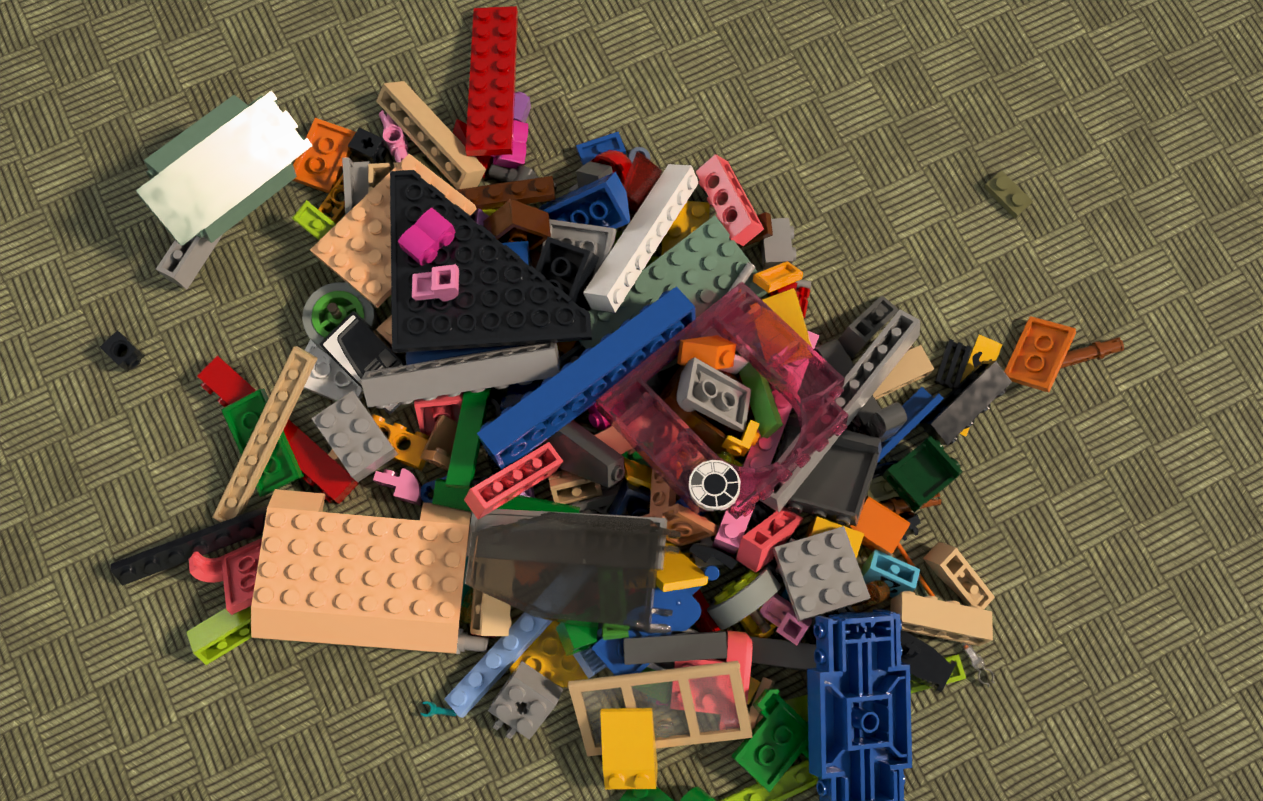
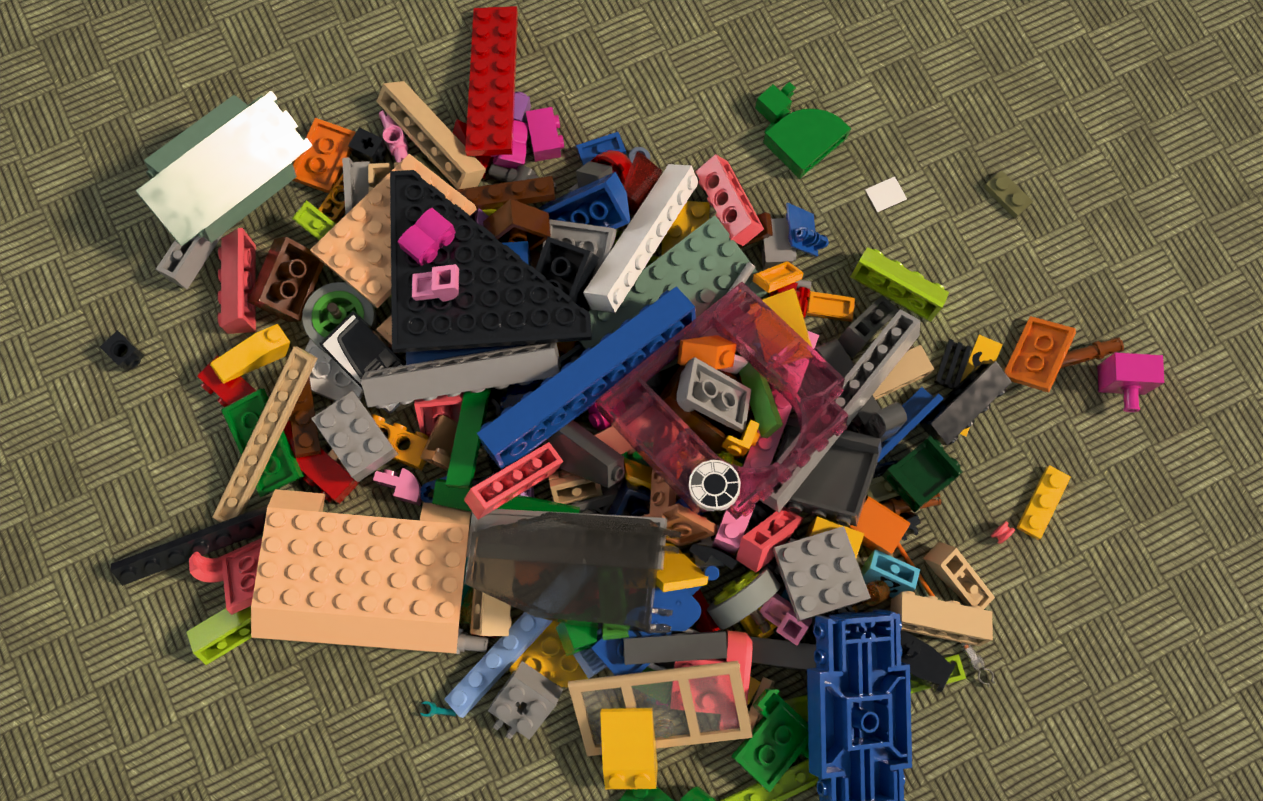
(237, 282): none -> coral slope
(252, 354): none -> yellow slope
(286, 279): none -> reddish brown brick
(303, 427): none -> reddish brown plate
(543, 134): none -> dark pink brick
(775, 103): none -> green brick
(802, 231): none -> blue hinge
(805, 138): none -> green brick
(830, 306): none -> light orange tile
(886, 194): none -> white sticker
(900, 284): none -> lime slope
(1003, 532): none -> coral bush
(1043, 502): none -> yellow plate
(1130, 376): none -> dark pink brick

